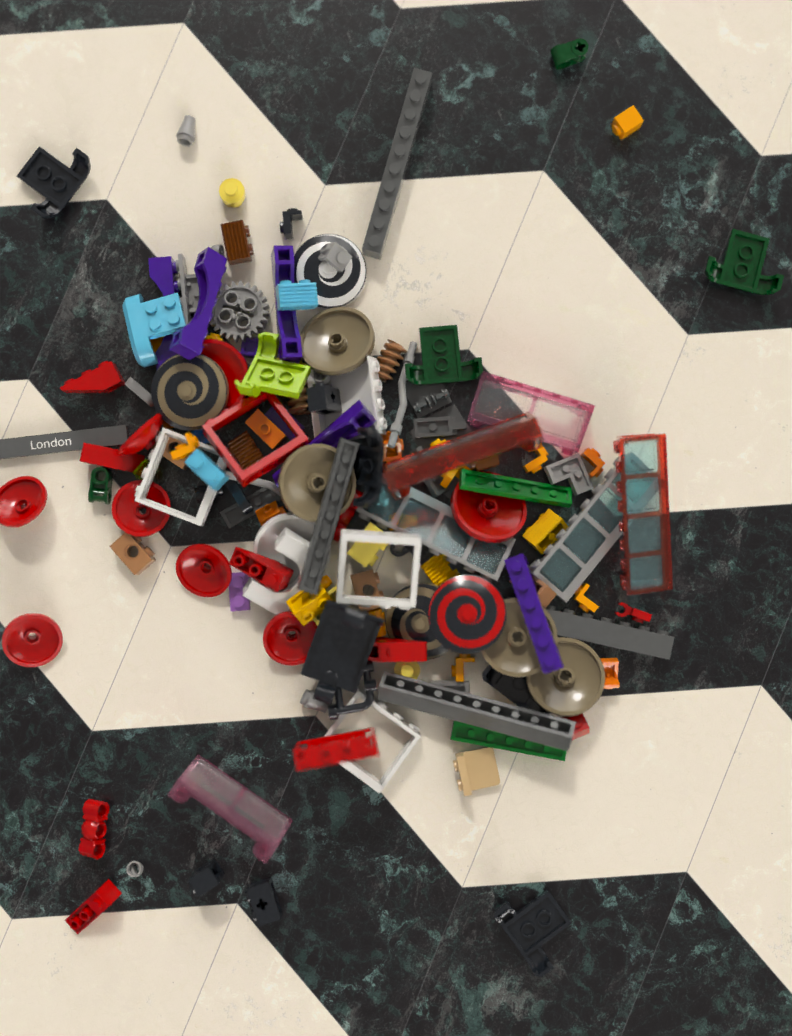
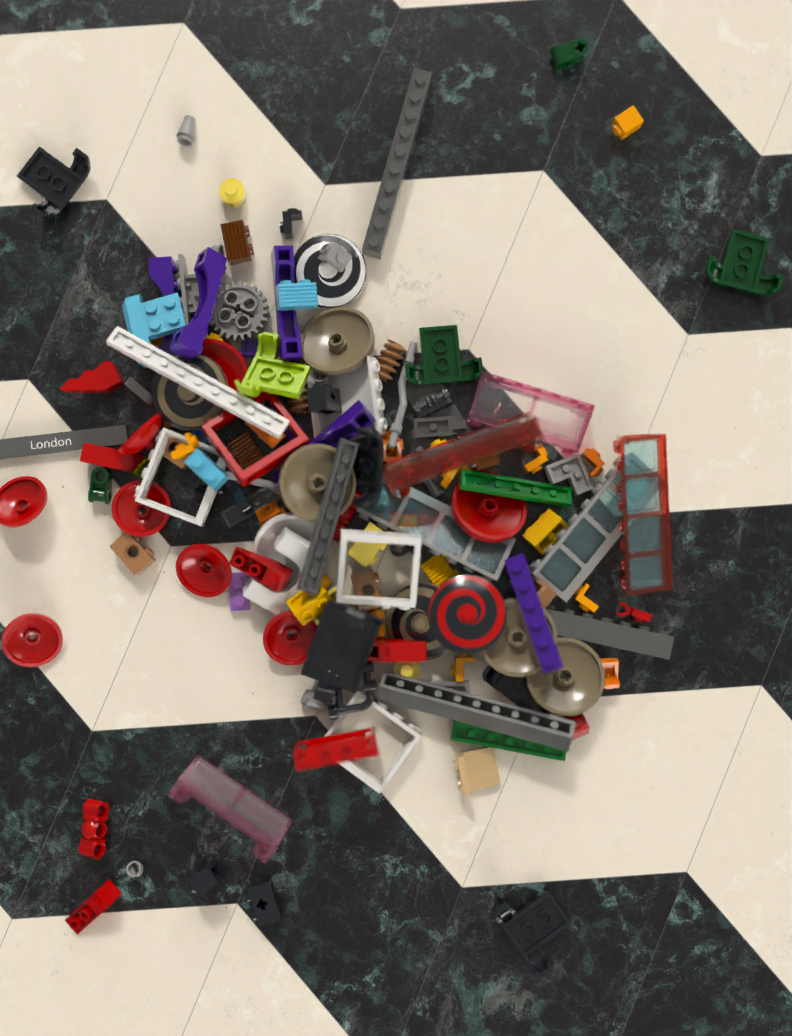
(198, 382): none -> white plate

